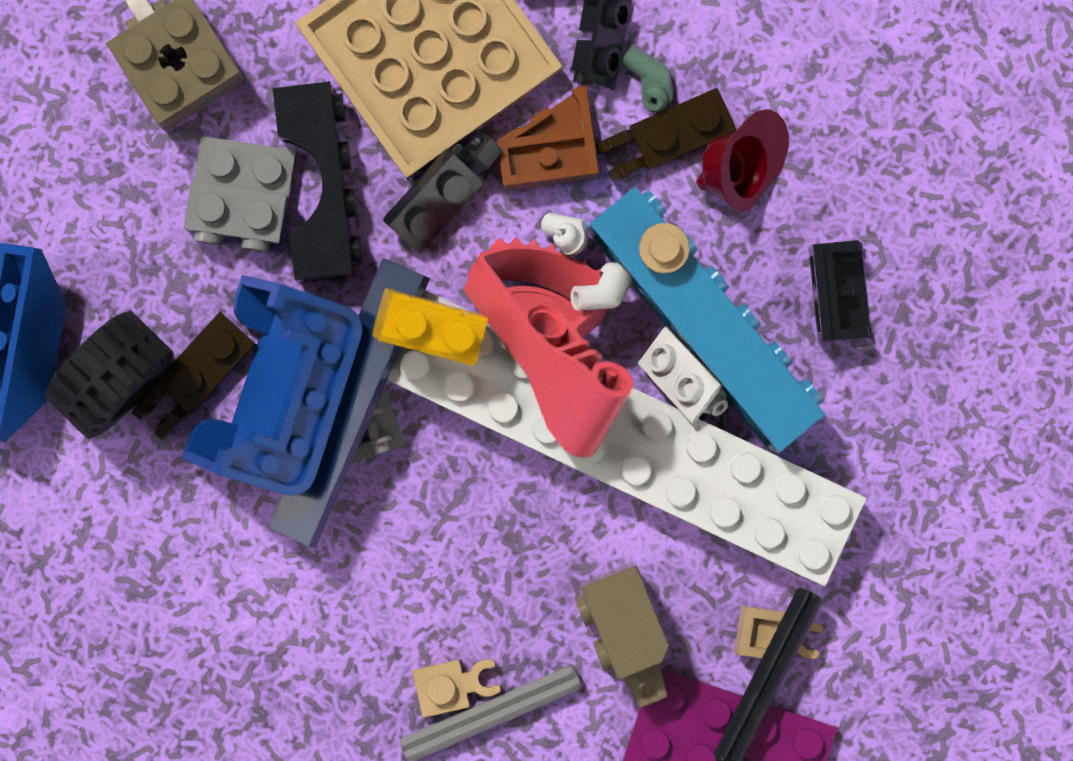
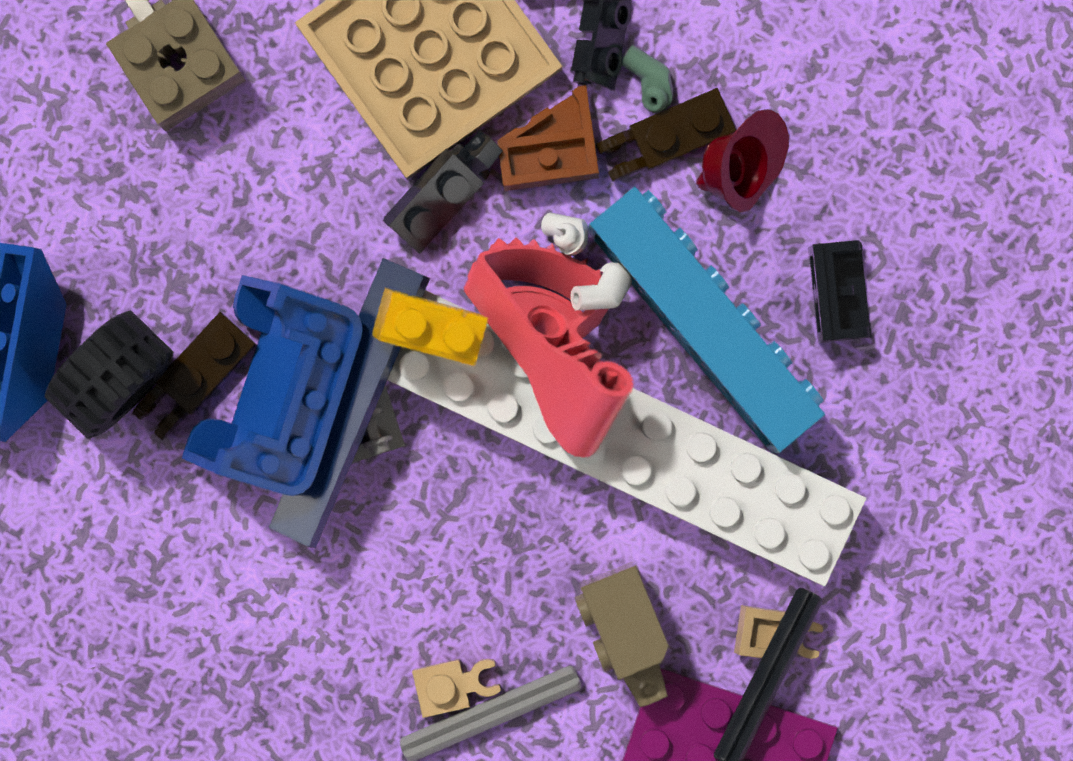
(240, 193): light grey plate -> none
(323, 244): black arch -> none
(664, 248): tan plate -> none
(683, 377): white hinge -> none

